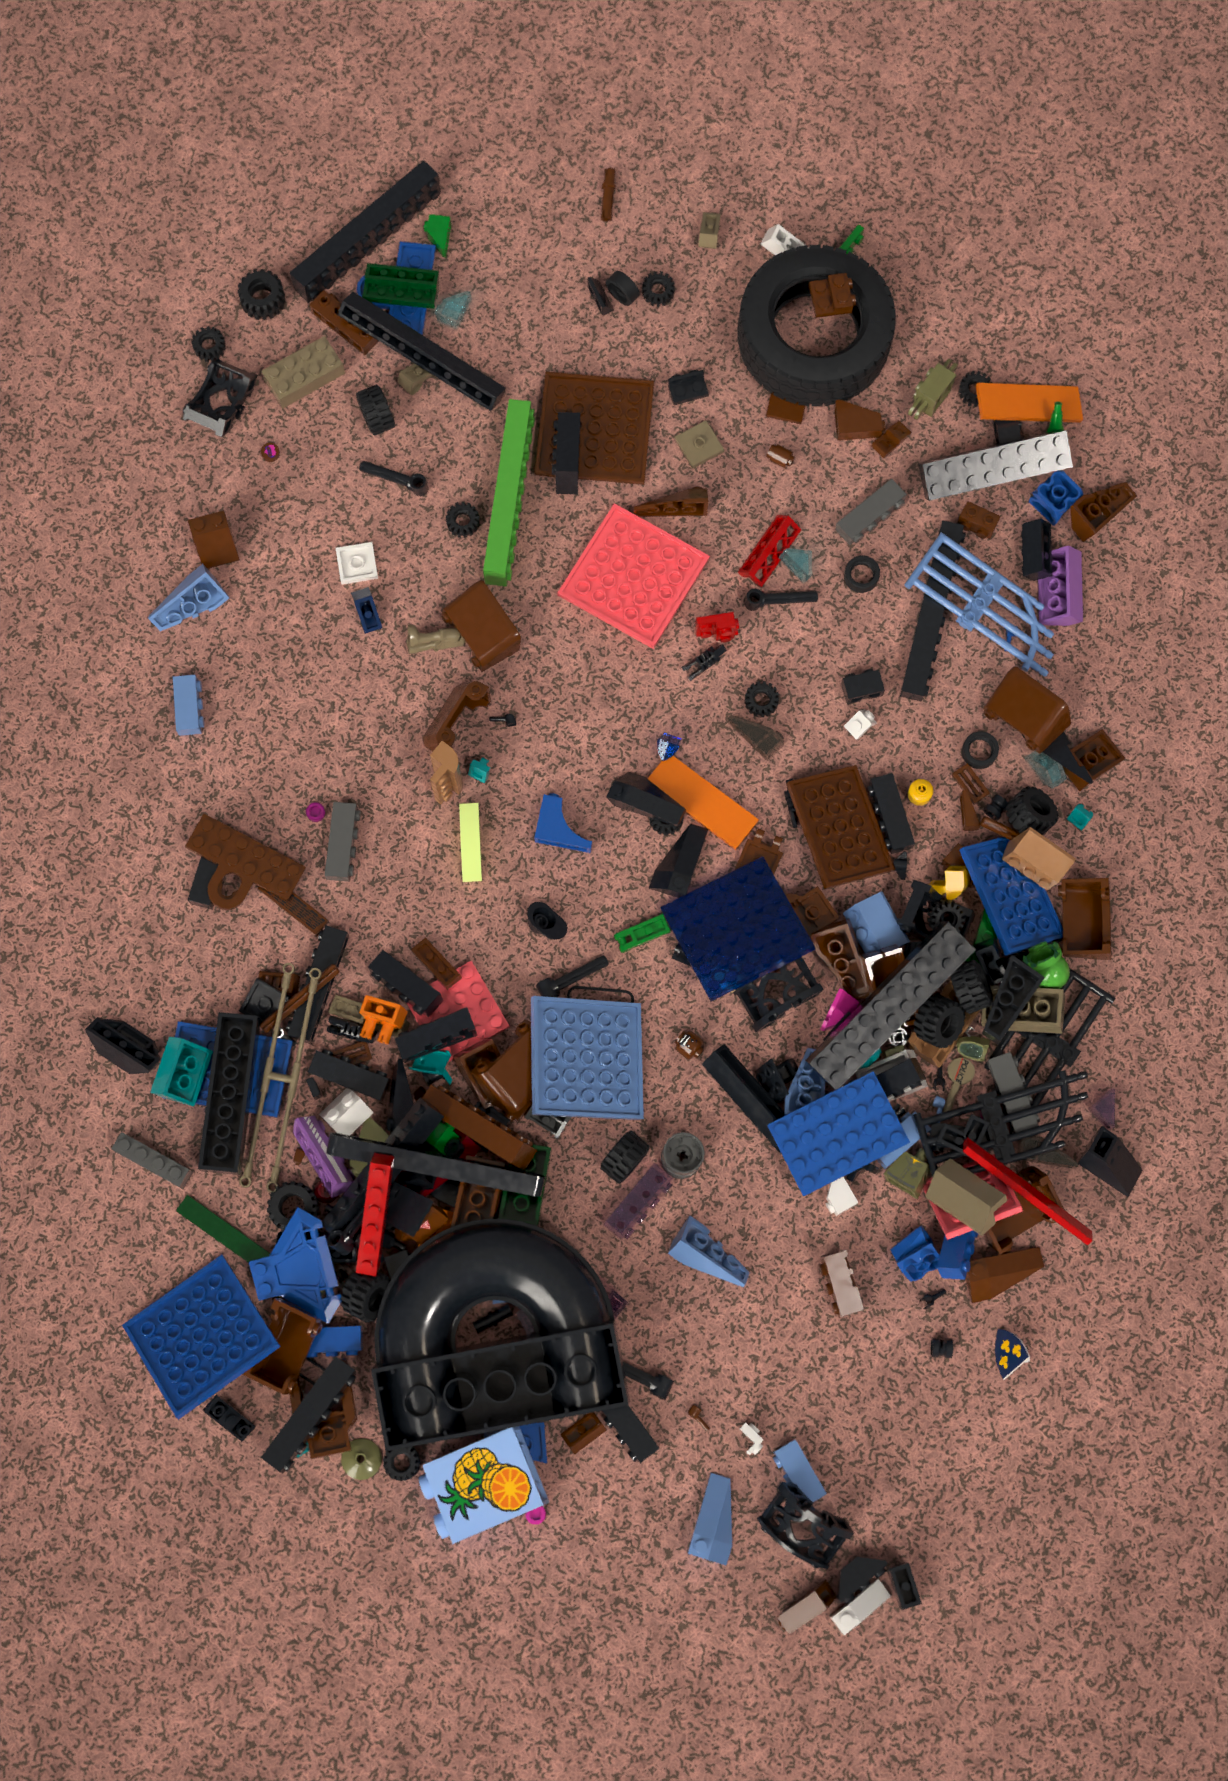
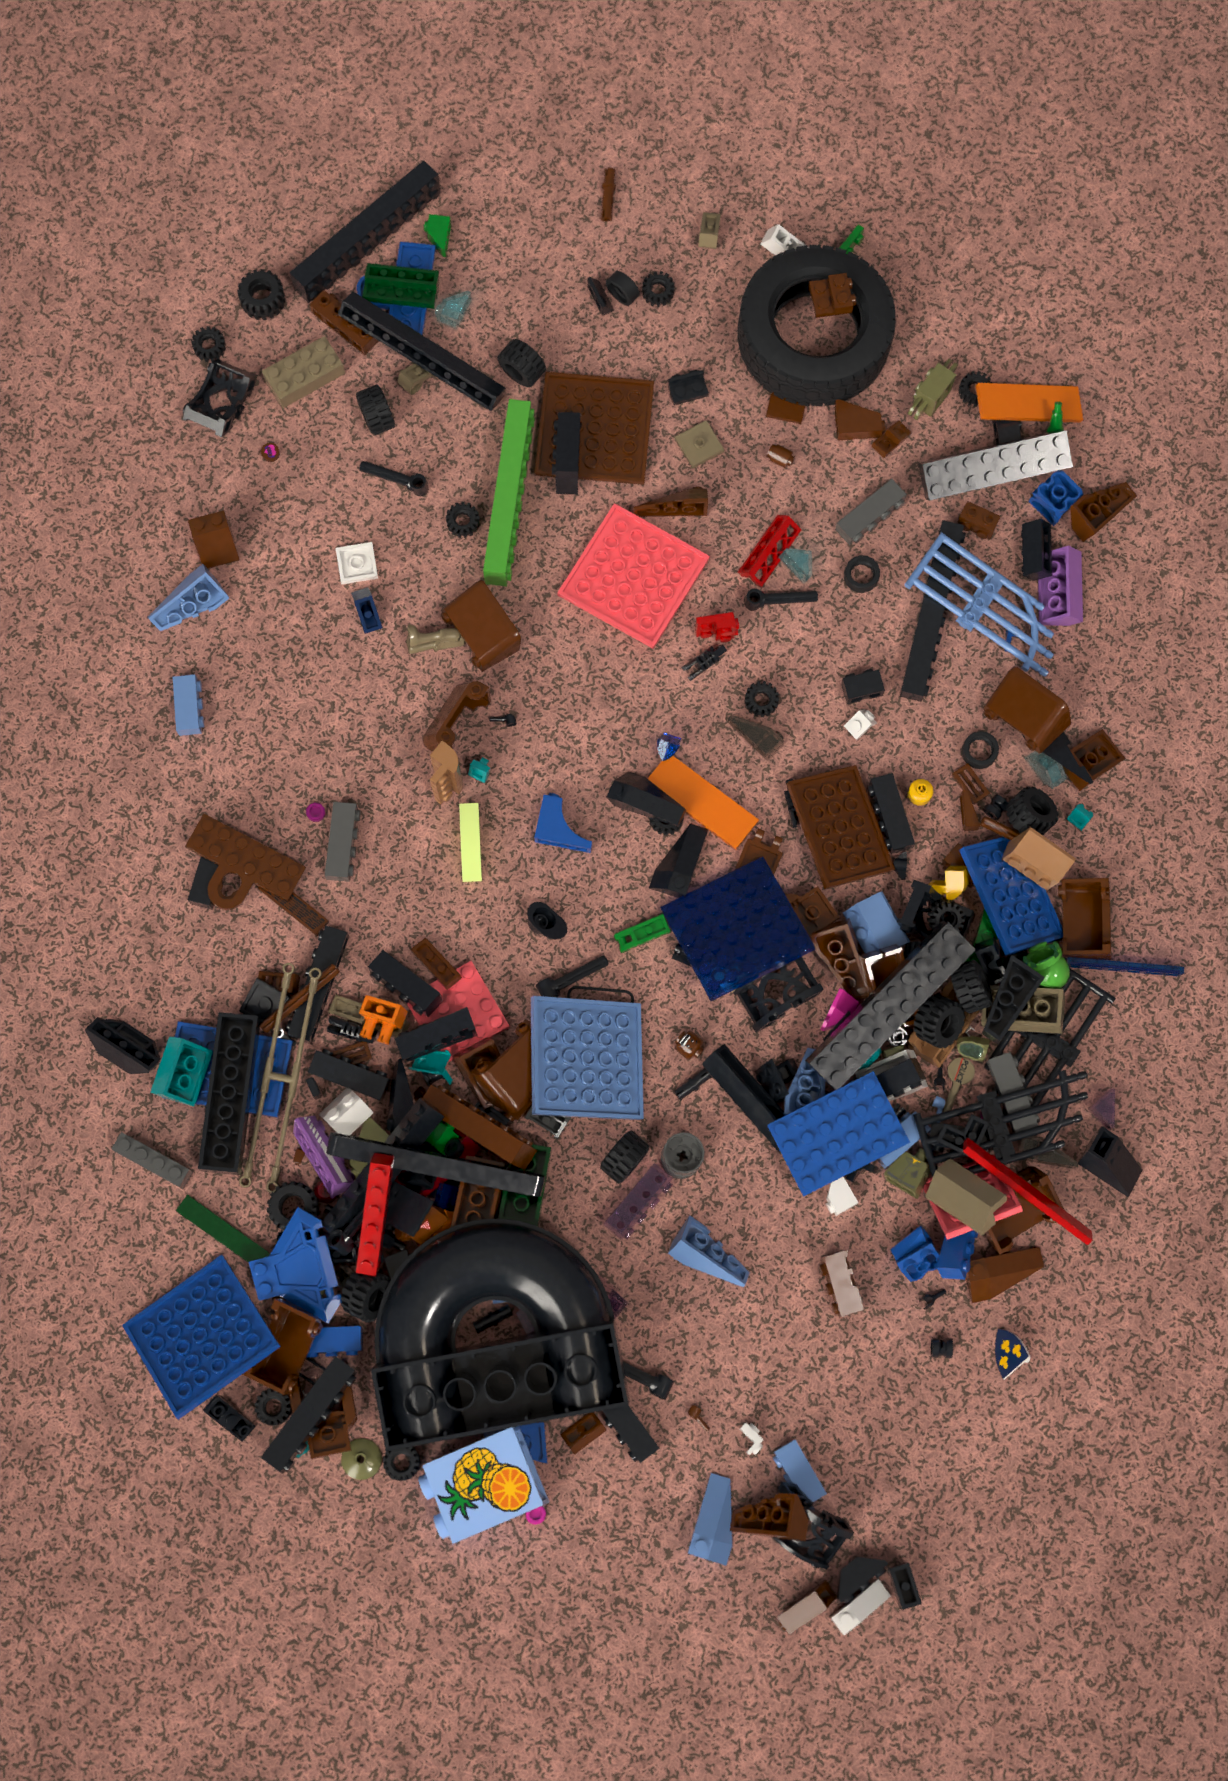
(262, 1413): none -> black tyre
(446, 1196): none -> clear blue tile
(521, 363): none -> black tyre
(692, 1084): none -> black pin
(773, 1517): none -> reddish brown wedge
(1129, 967): none -> clear blue tile

